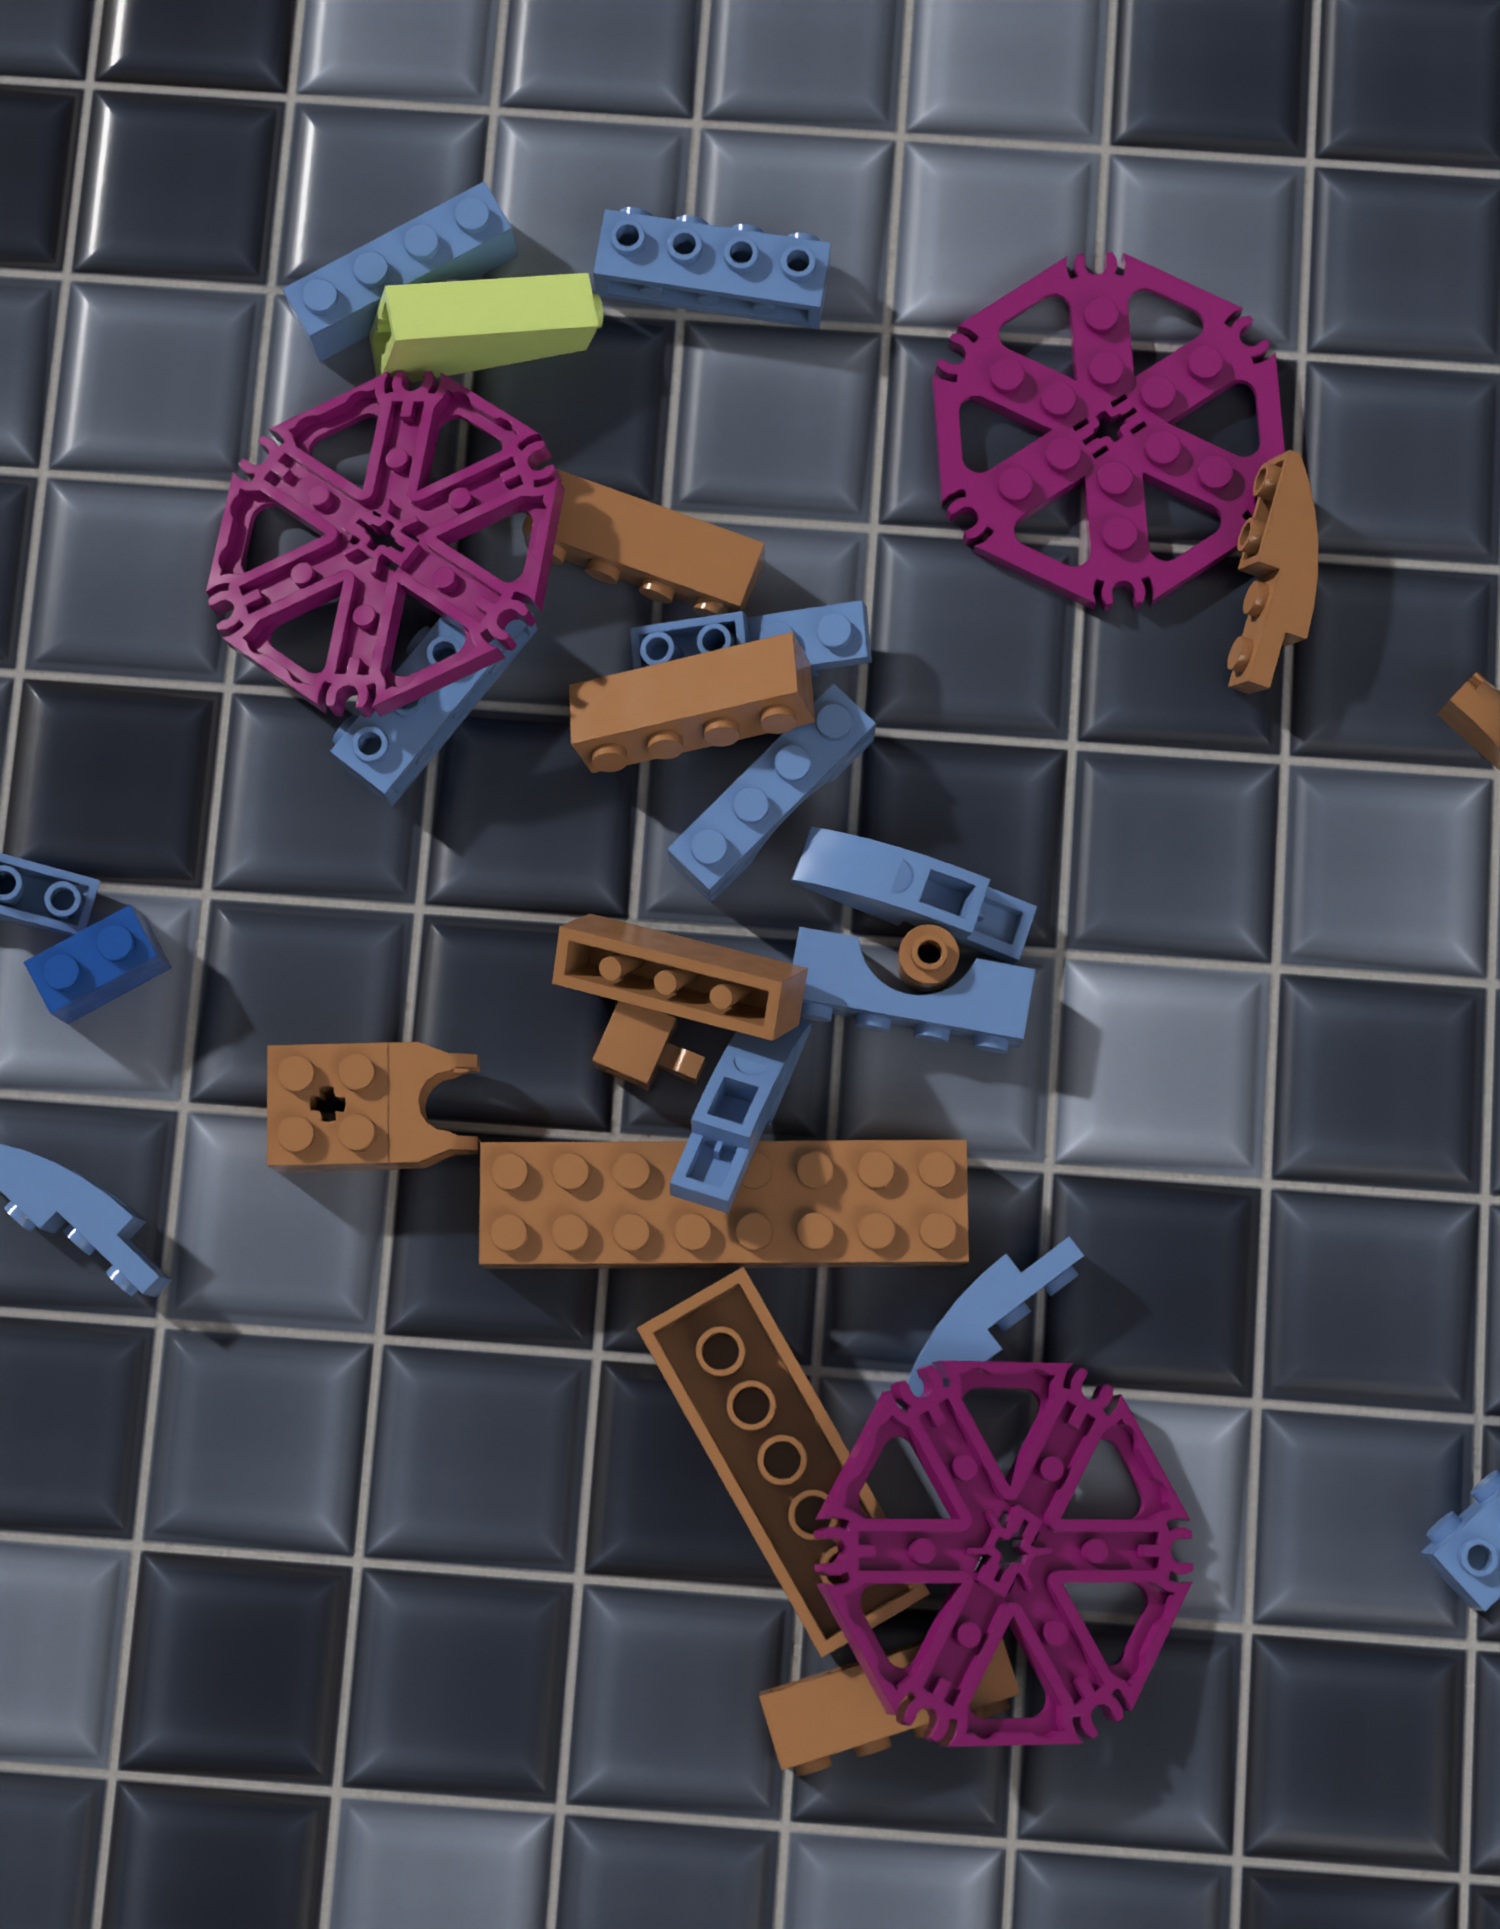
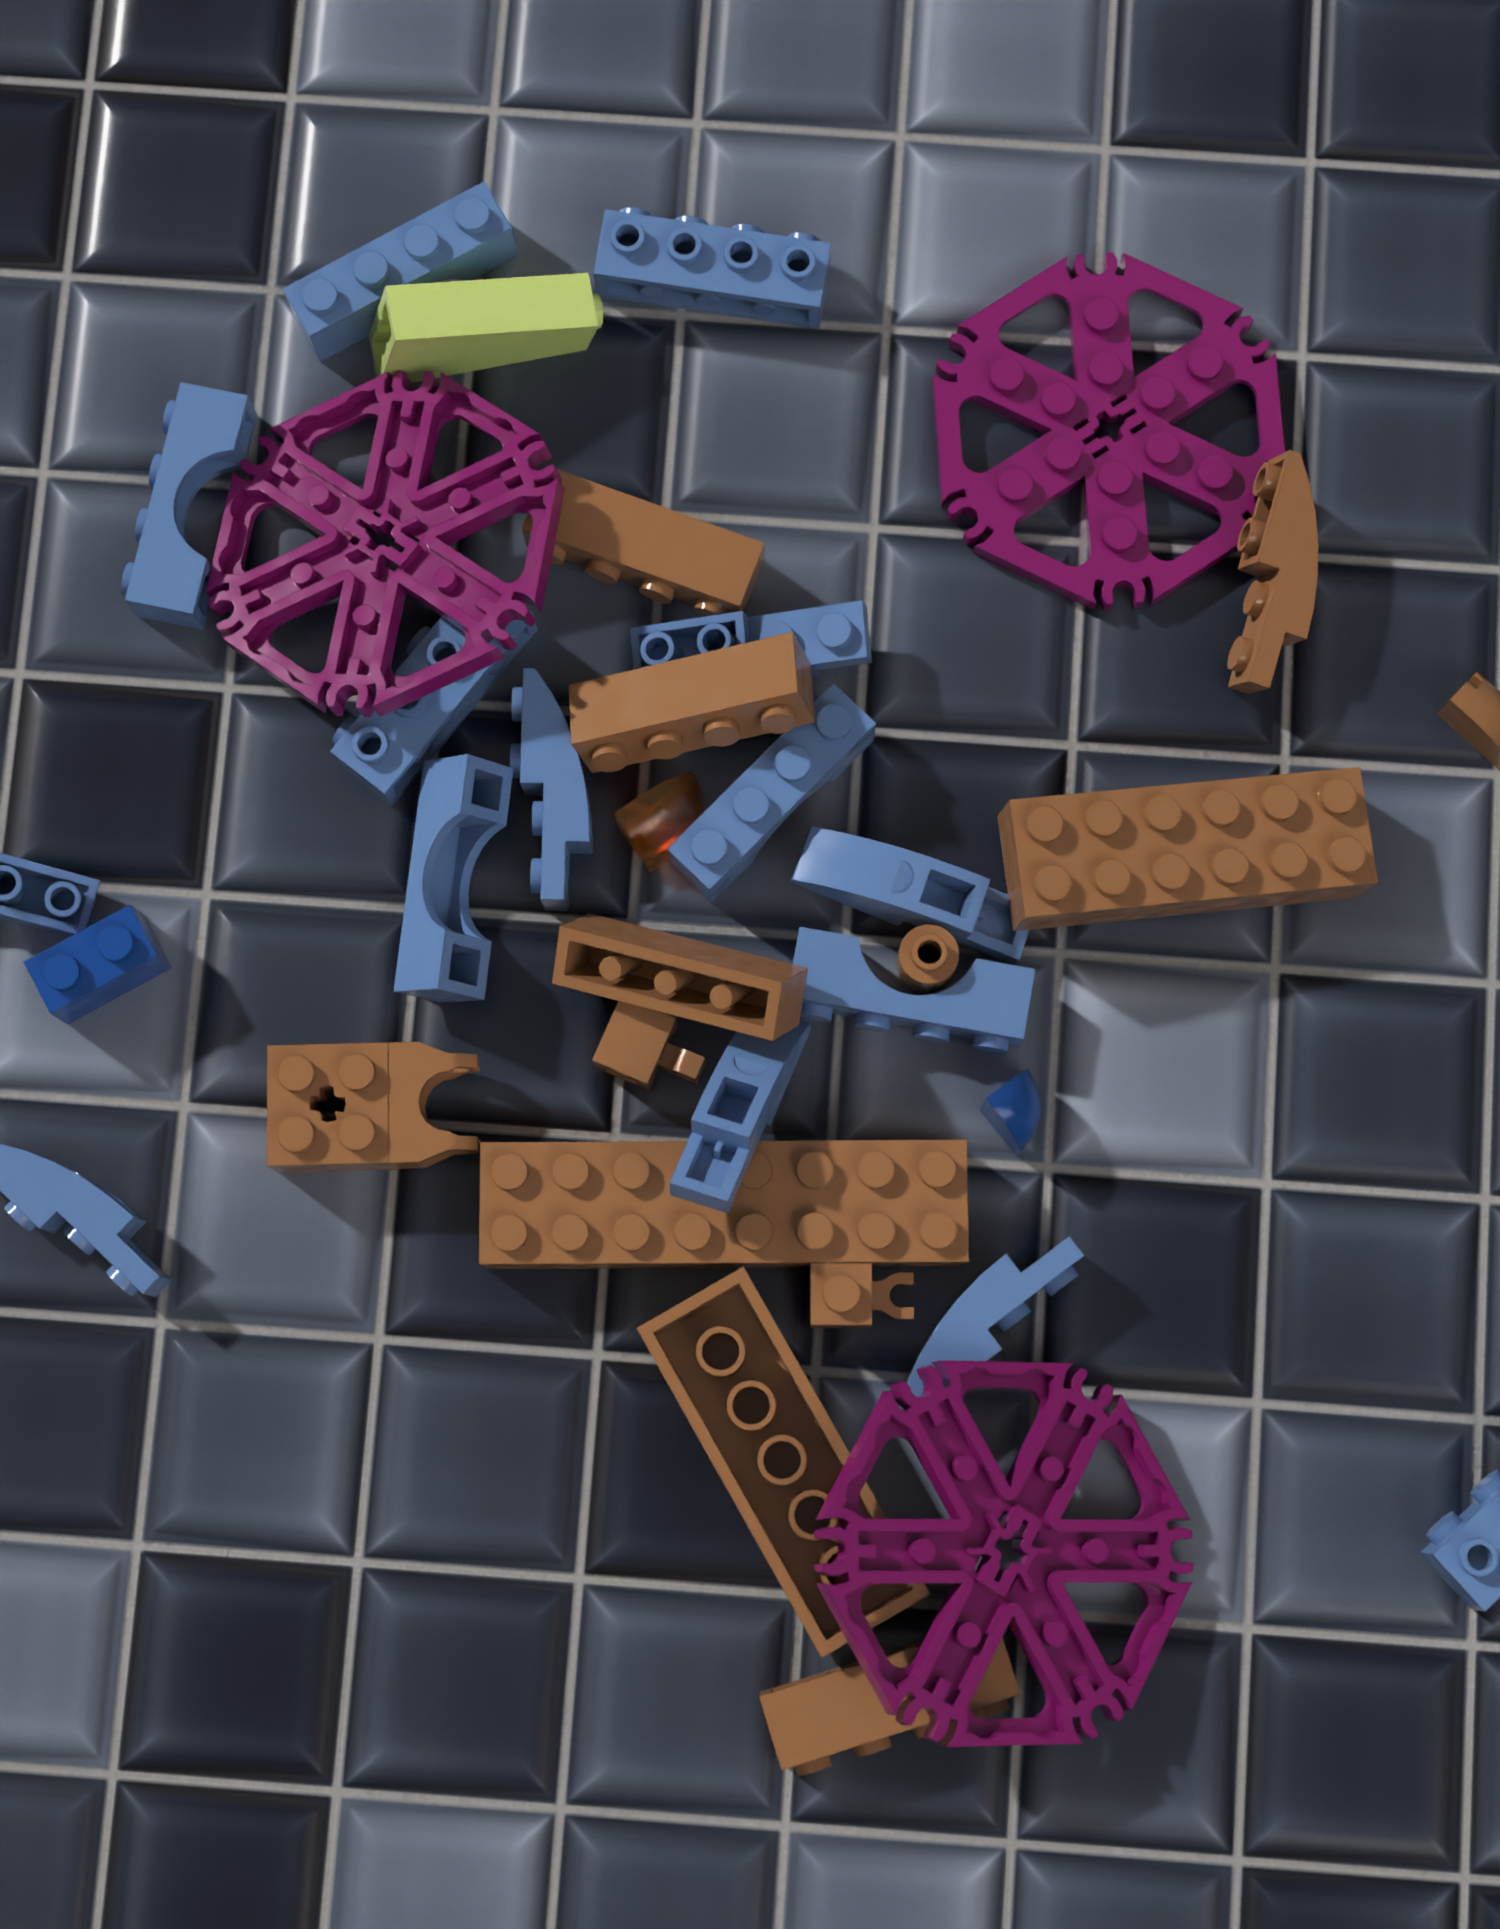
(204, 439): none -> medium blue arch
(457, 813): none -> medium blue arch
(553, 770): none -> medium blue slope
(660, 817): none -> clear orange brick
(846, 1295): none -> medium nougat brick
(1015, 1111): none -> blue brick
(1186, 848): none -> medium nougat brick

